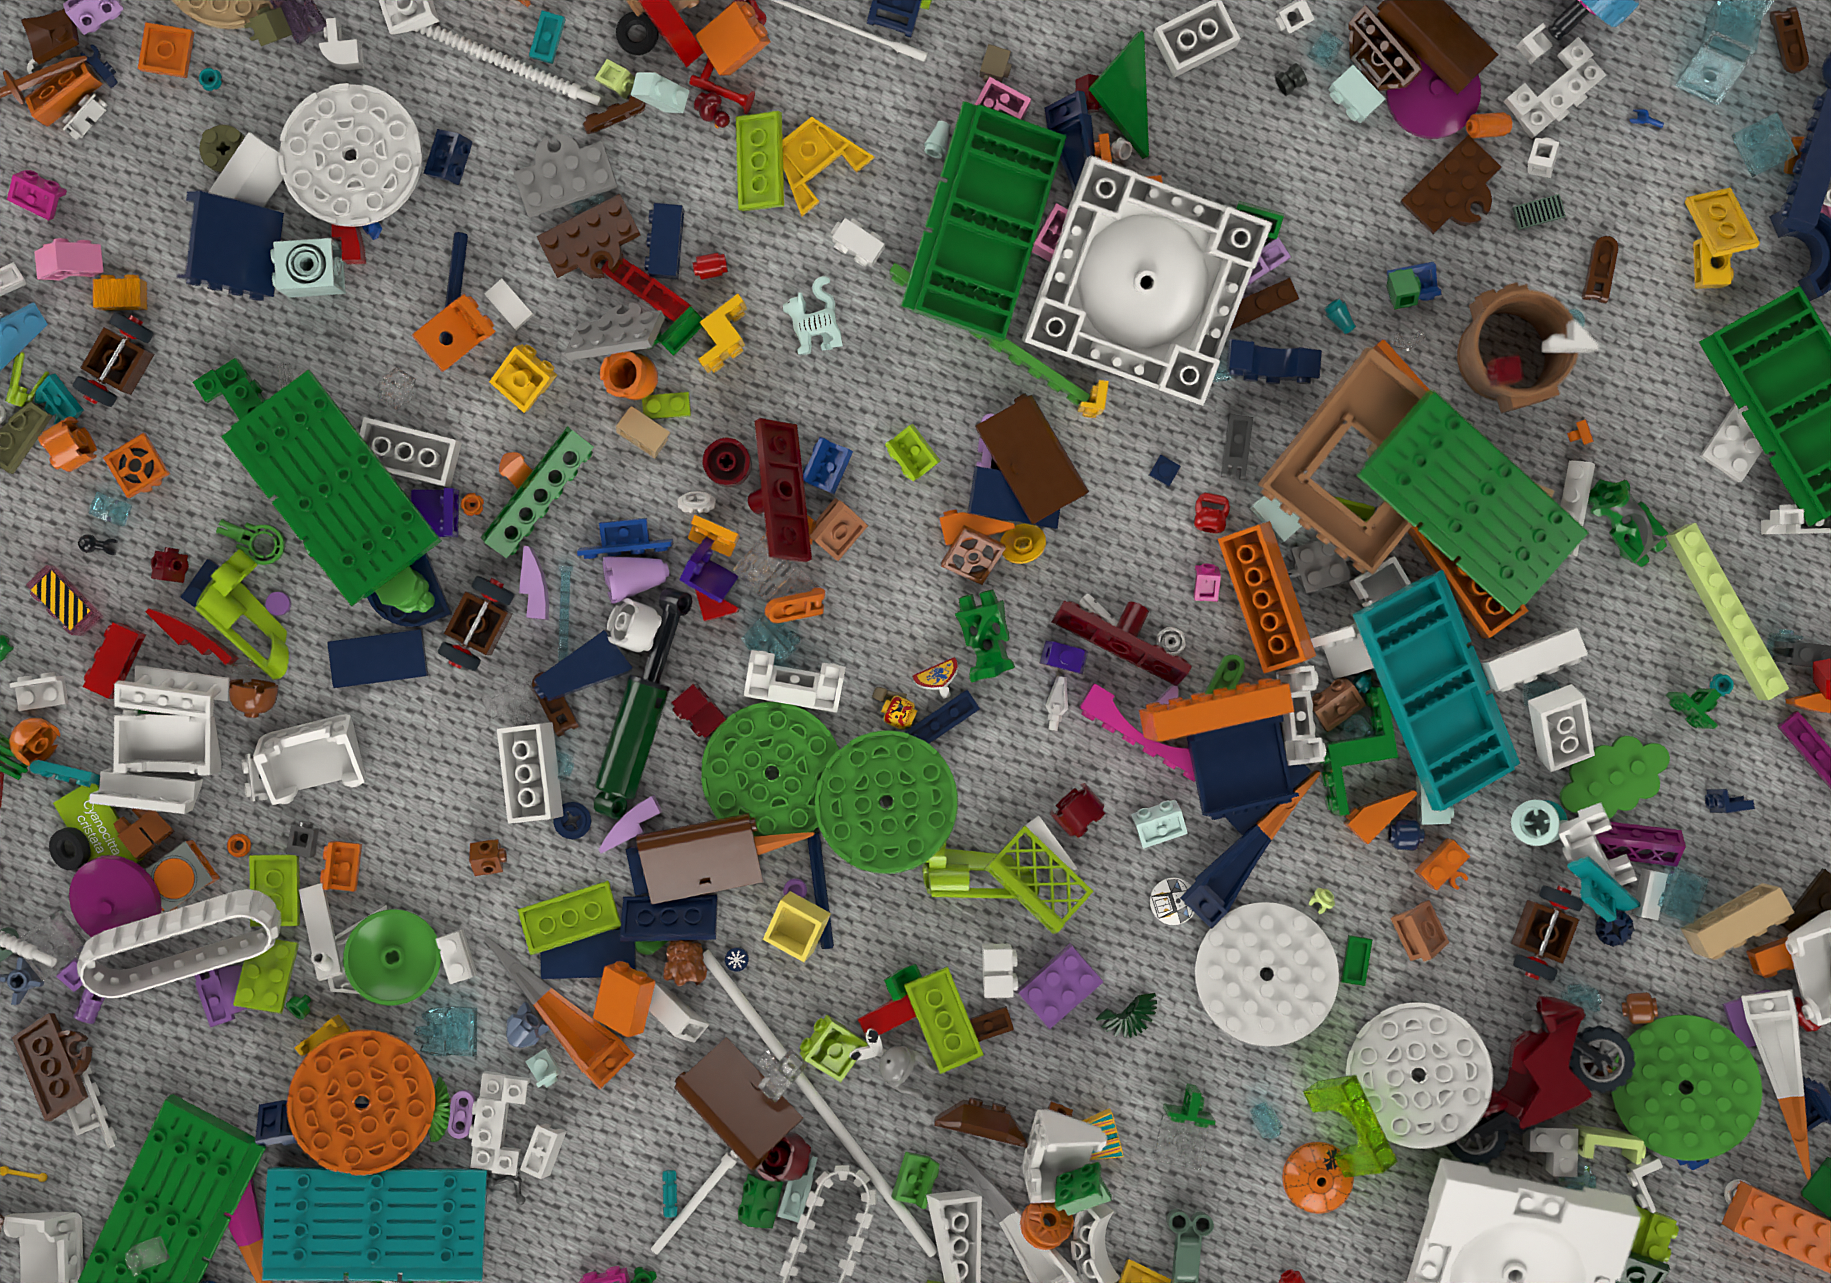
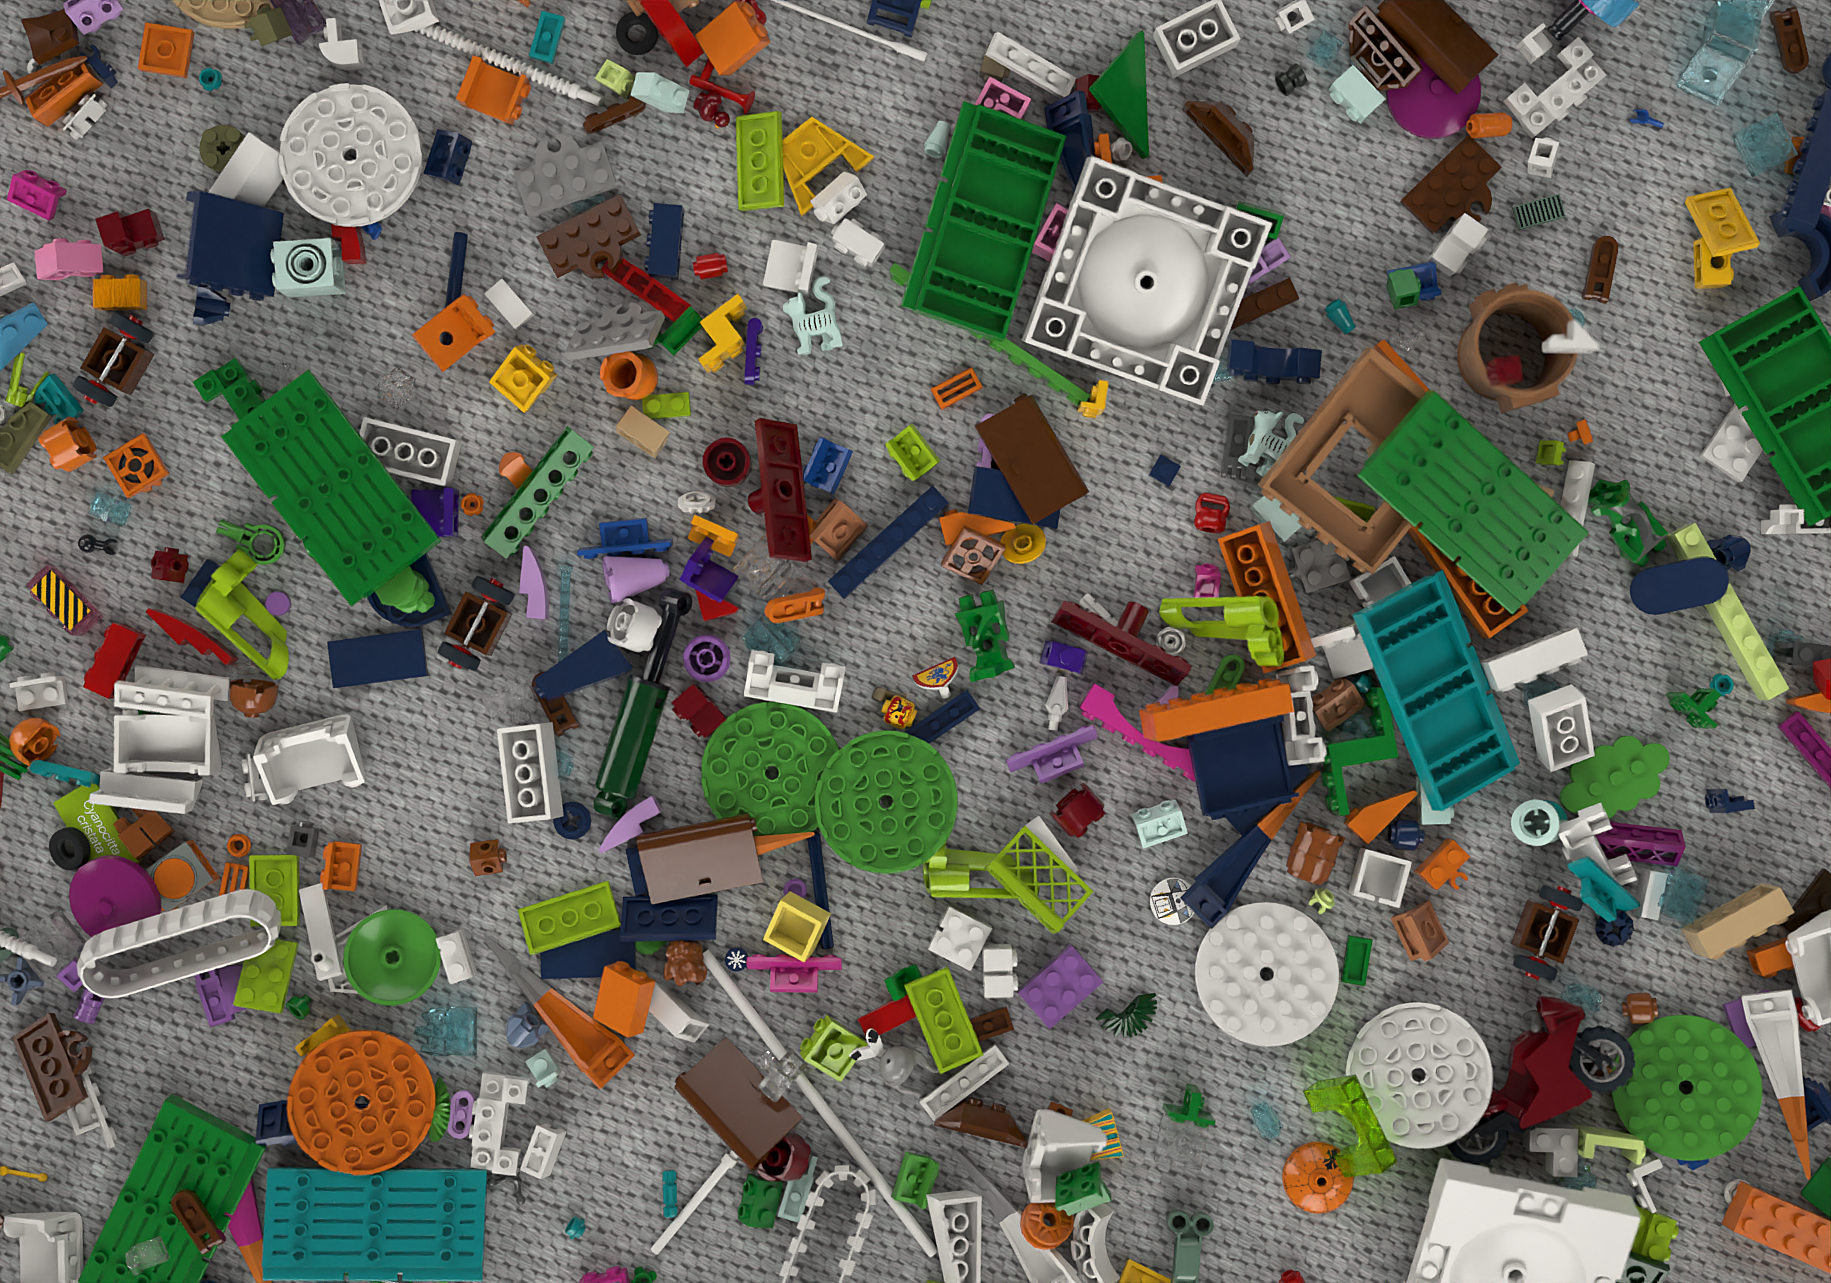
(130, 232): none -> dark red brick
(196, 1220): none -> reddish brown plate
(209, 306): none -> dark blue brick
(226, 876): none -> orange tile
(493, 91): none -> orange panel
(575, 1227): none -> teal plate
(706, 658): none -> medium lavender cone
(753, 350): none -> dark purple plate
(790, 266): none -> white bracket
(792, 974): none -> dark pink bracket
(838, 198): none -> white brick
(888, 542): none -> dark blue brick
(961, 396): none -> orange tile
(961, 937): none -> white piece
(964, 1082): none -> white plate
(1030, 66): none -> white plate
(1055, 757): none -> medium lavender bracket
(1225, 131): none -> reddish brown wedge
(1245, 619): none -> lime panel
(1265, 443): none -> light aqua animal
(1313, 853): none -> dark orange piece
(1380, 876): none -> white piece
(1462, 238): none -> white brick
(1550, 452): none -> lime tile
(1679, 585): none -> dark blue tile
(1731, 551): none -> dark blue brick

